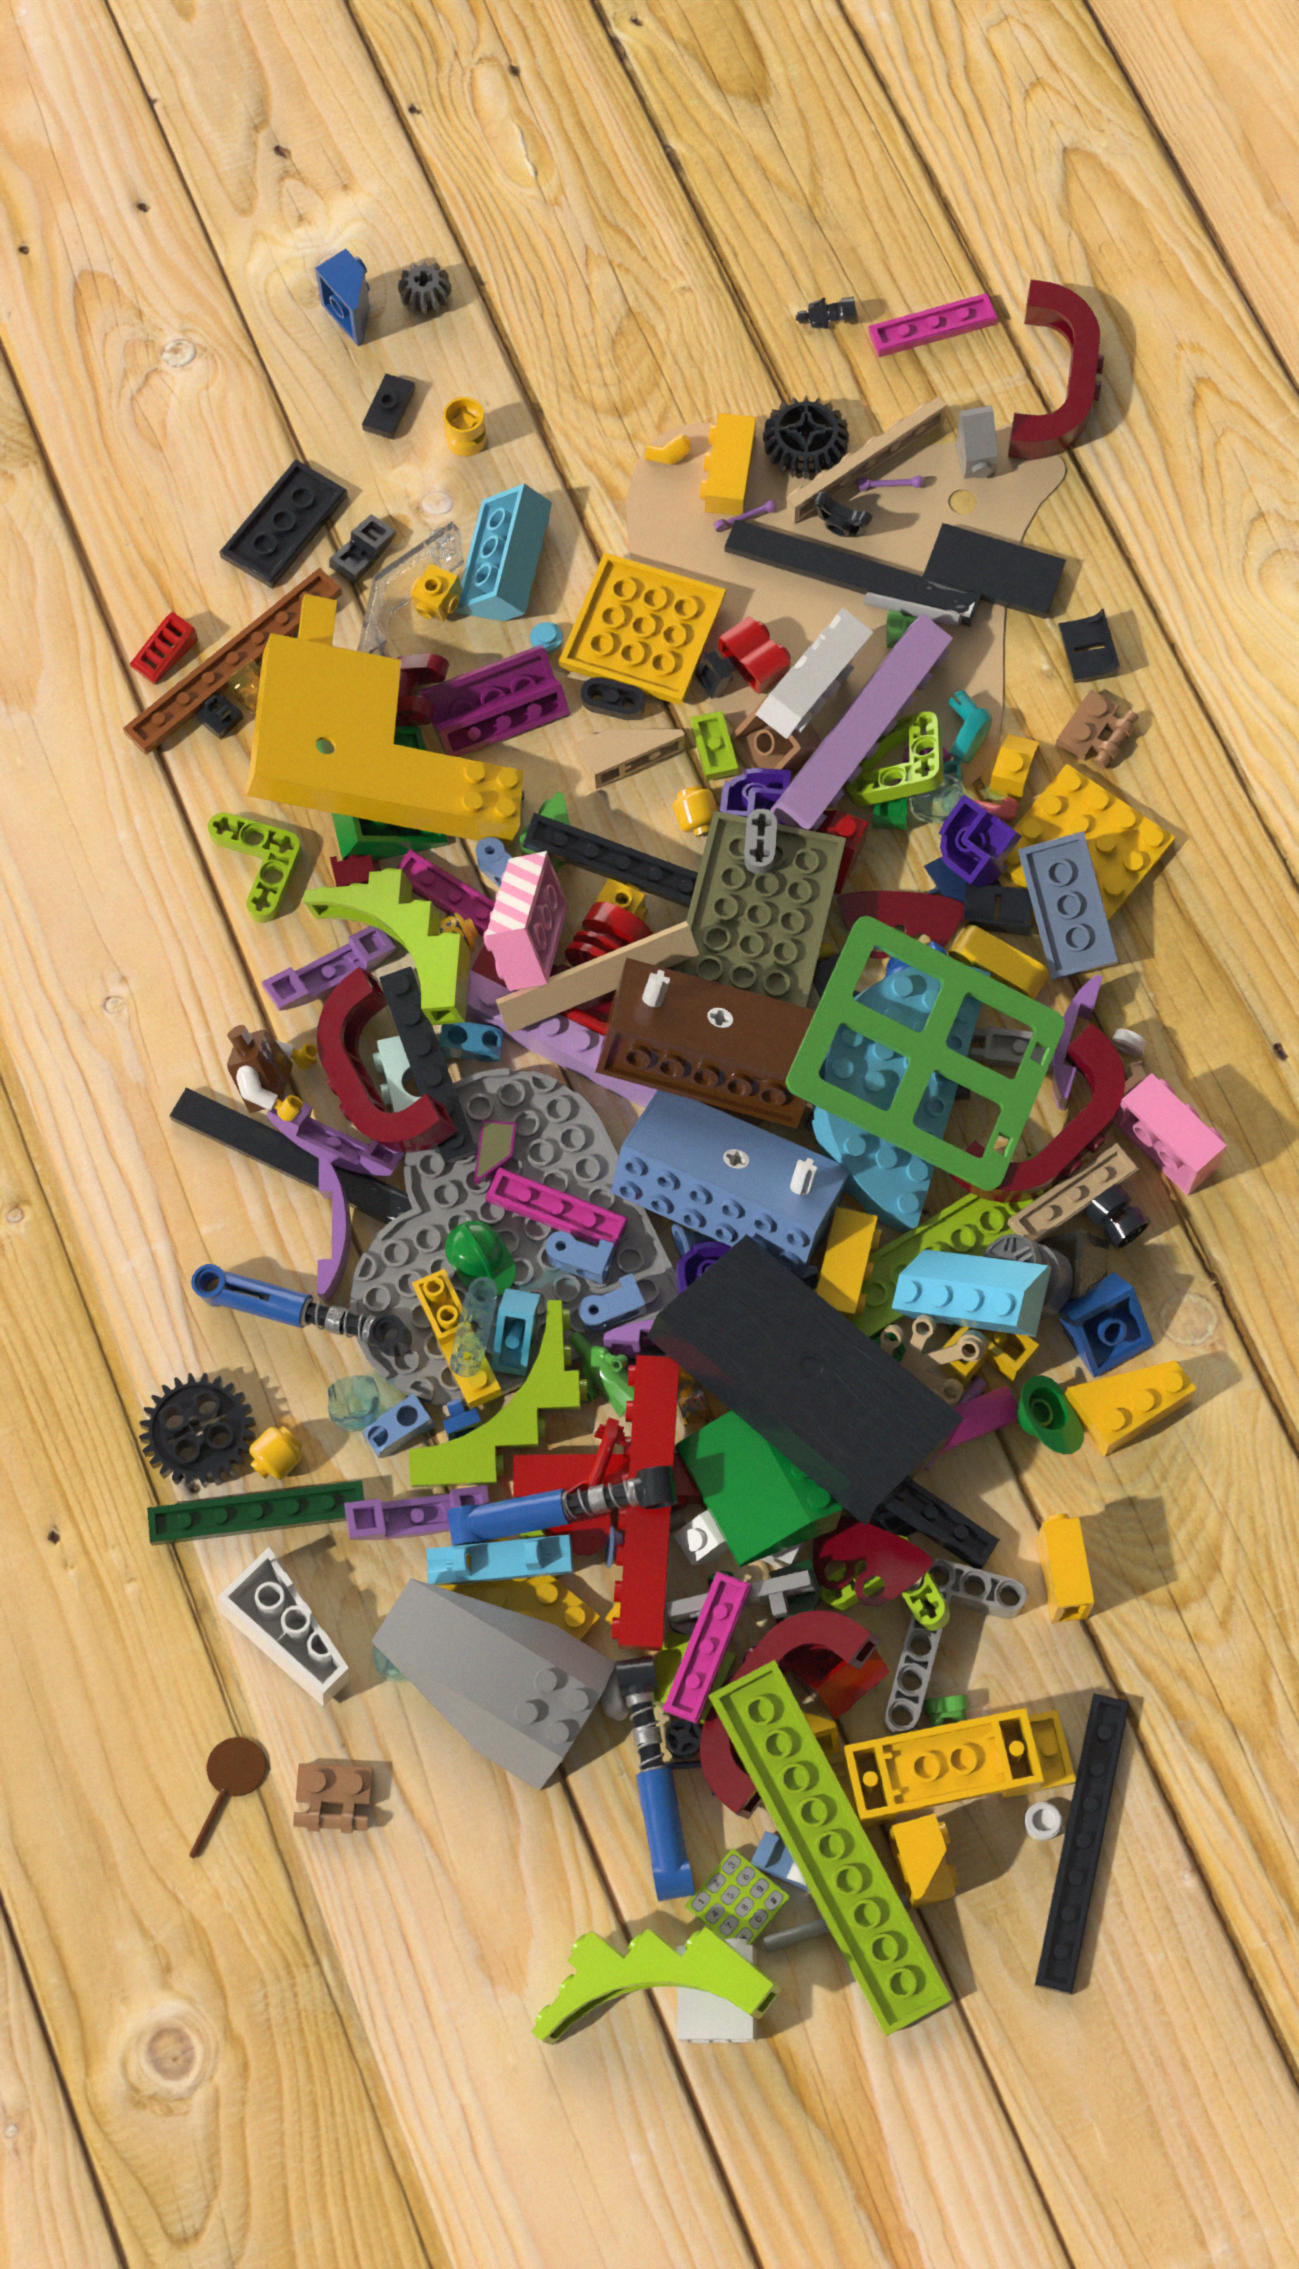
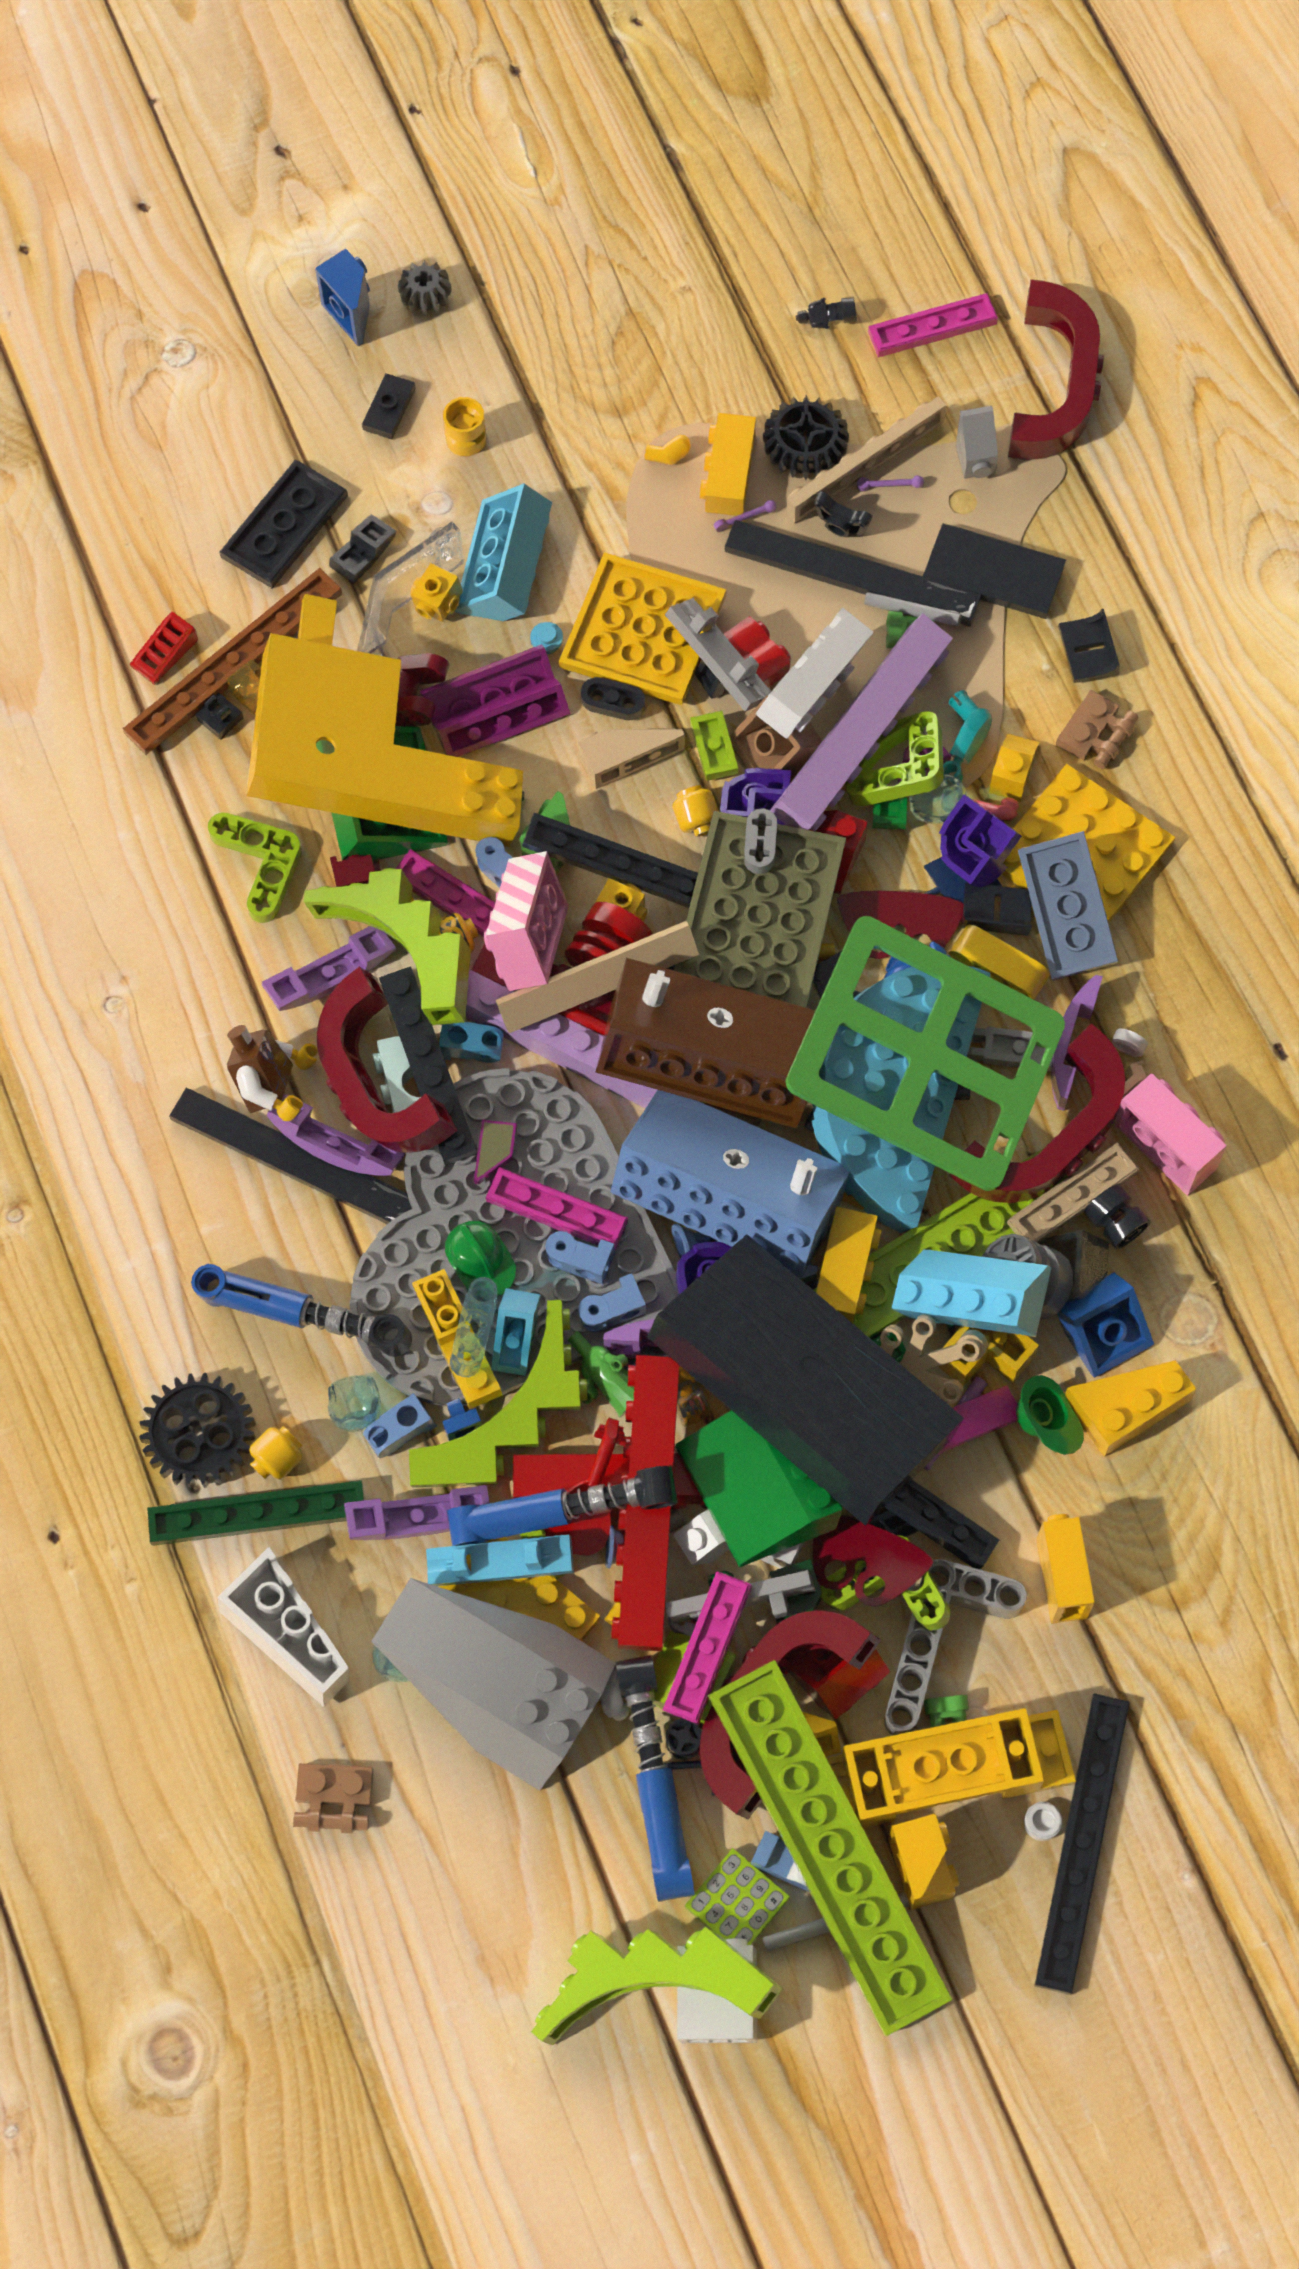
(233, 1770): reddish brown piece -> none
(332, 1270): medium lavender slope -> none
(716, 651): none -> light grey hinge

